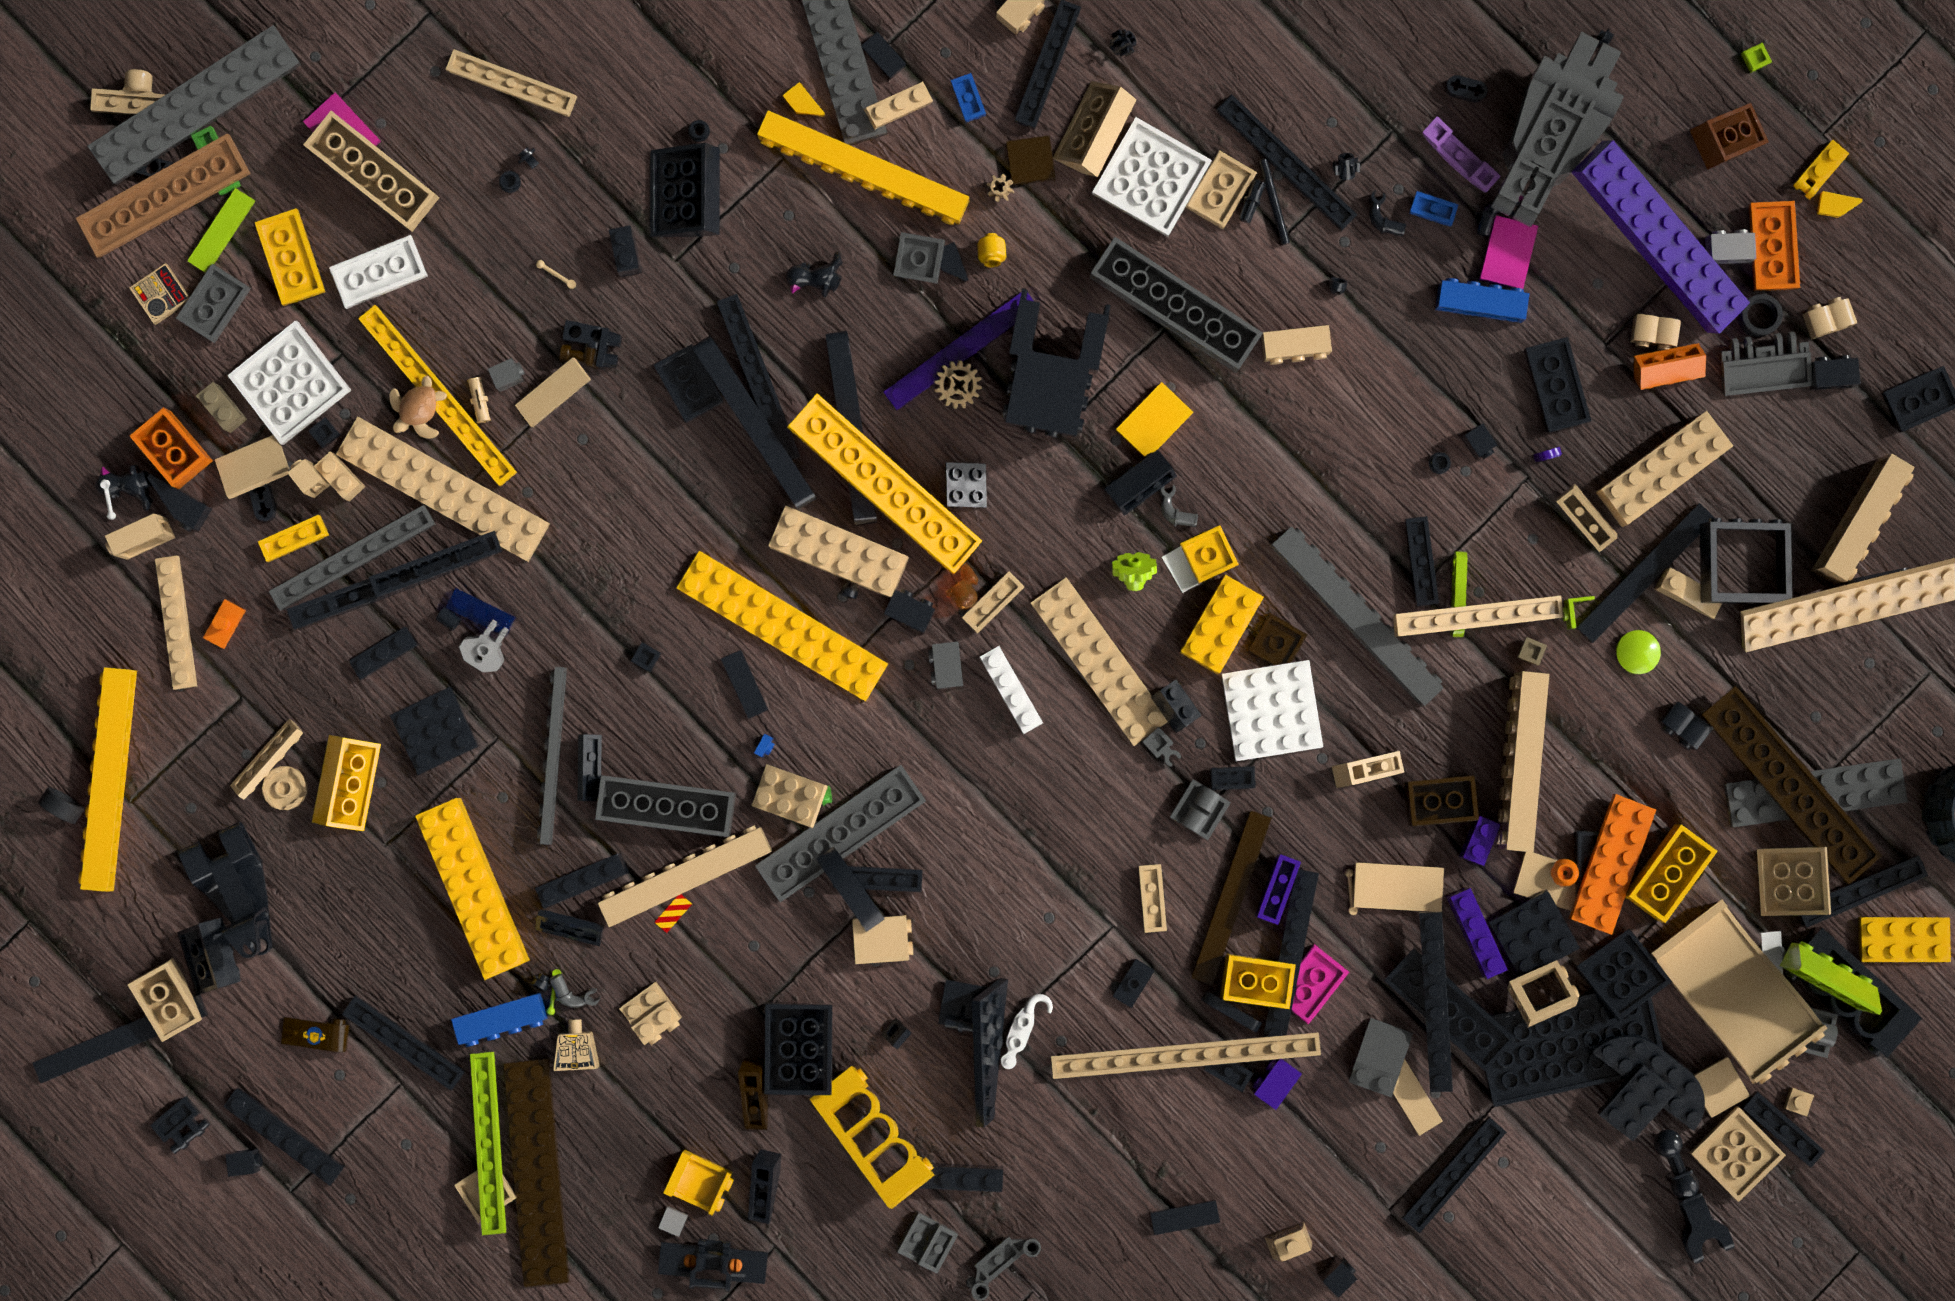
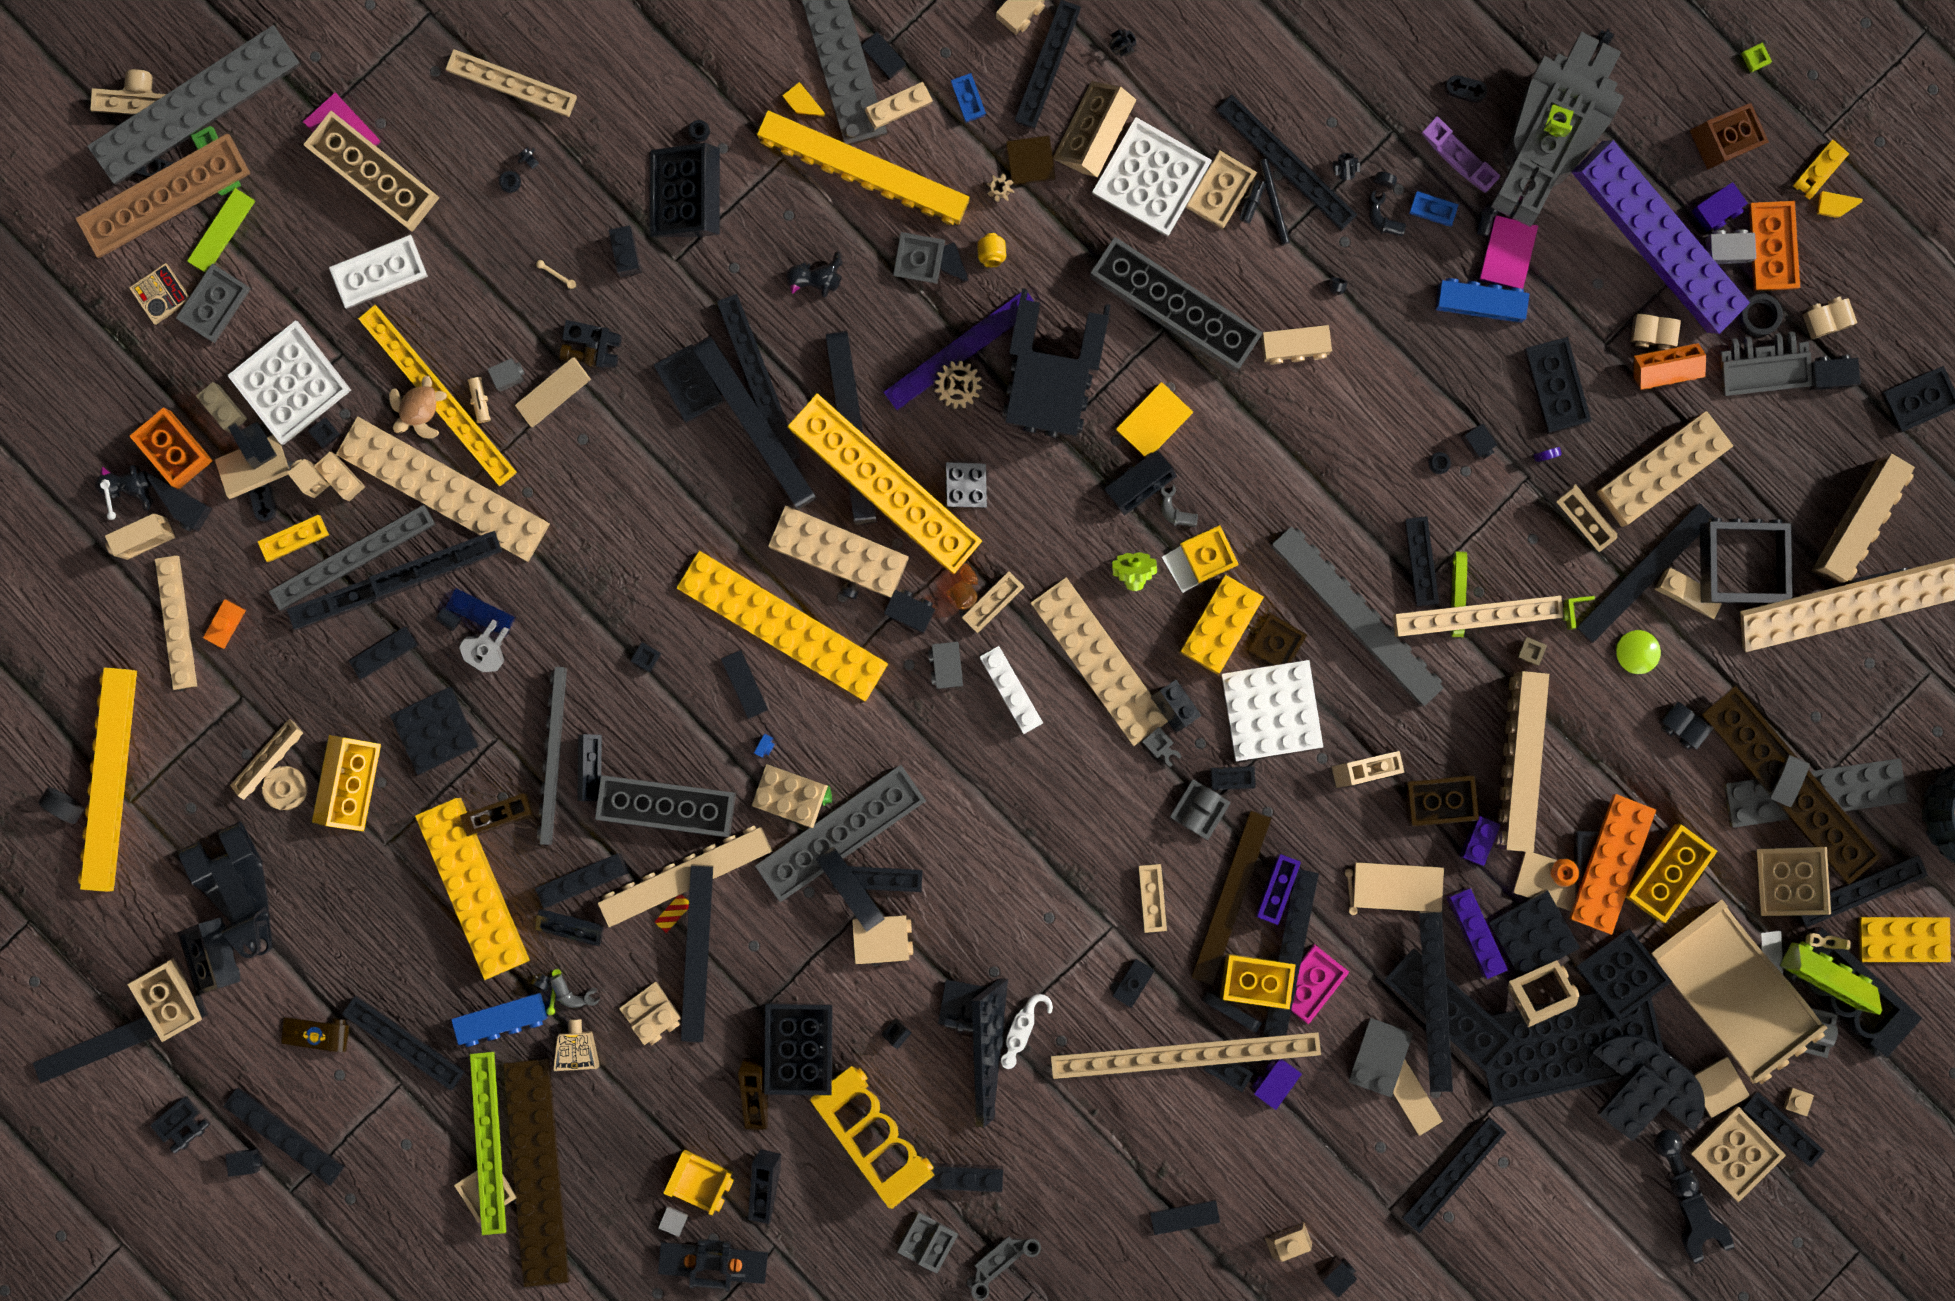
(253, 444): none -> black panel
(290, 257): yellow plate -> none
(497, 815): none -> dark brown slope
(697, 953): none -> black tile
(1385, 179): none -> black tile
(1558, 128): none -> lime bracket
(1719, 207): none -> dark purple brick
(1789, 781): none -> dark grey slope
(1838, 942): none -> tan cap

